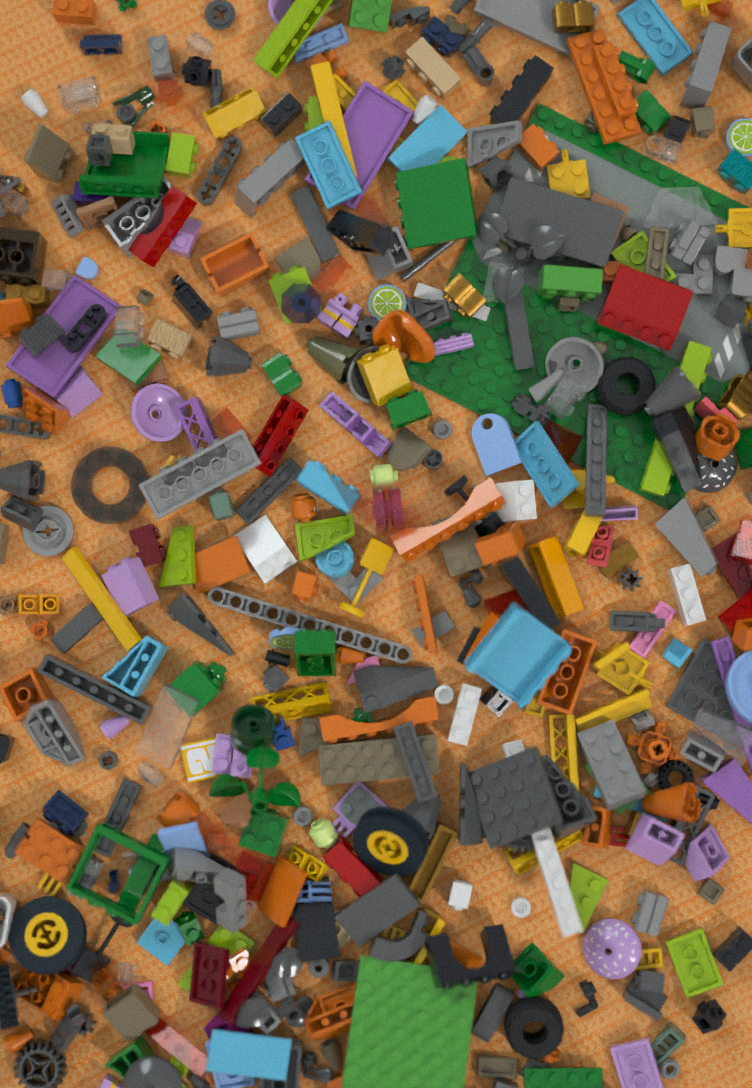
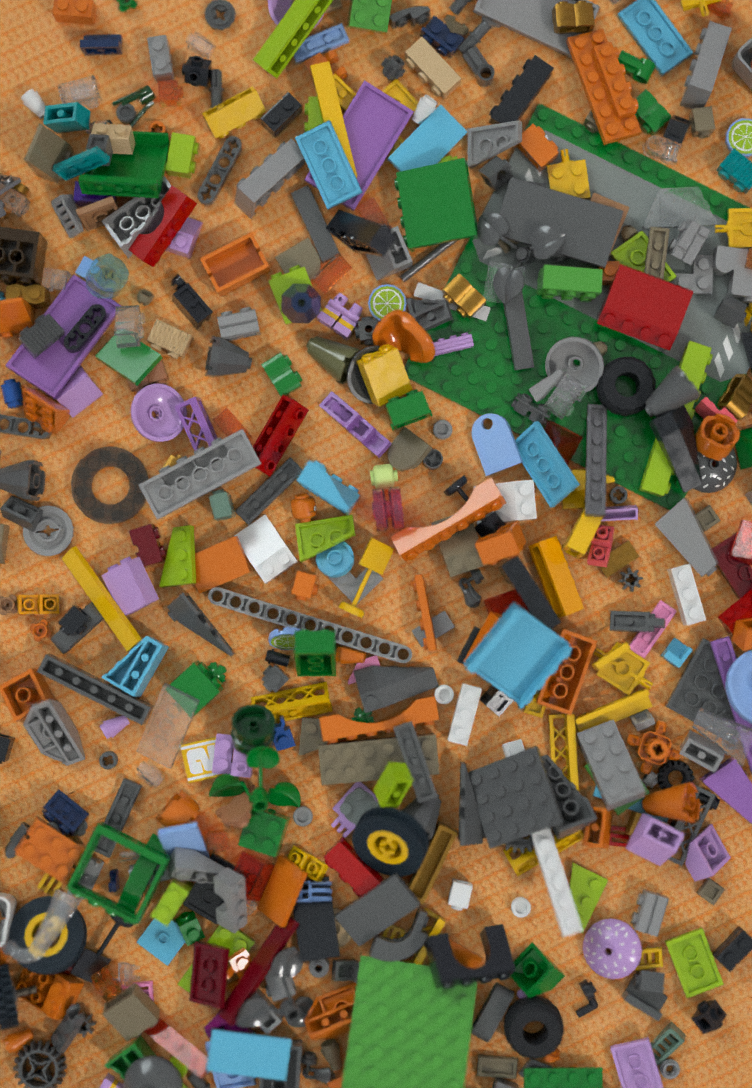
(58, 914): none -> clear animal
(67, 117): none -> teal brick
(74, 621): none -> black brick
(81, 163): none -> teal tile
(107, 266): none -> clear light blue brick
(323, 833): yellowish green head -> none
(393, 784): none -> lime brick
(567, 304): dark tan tile -> none
(614, 499): none -> dark grey bush

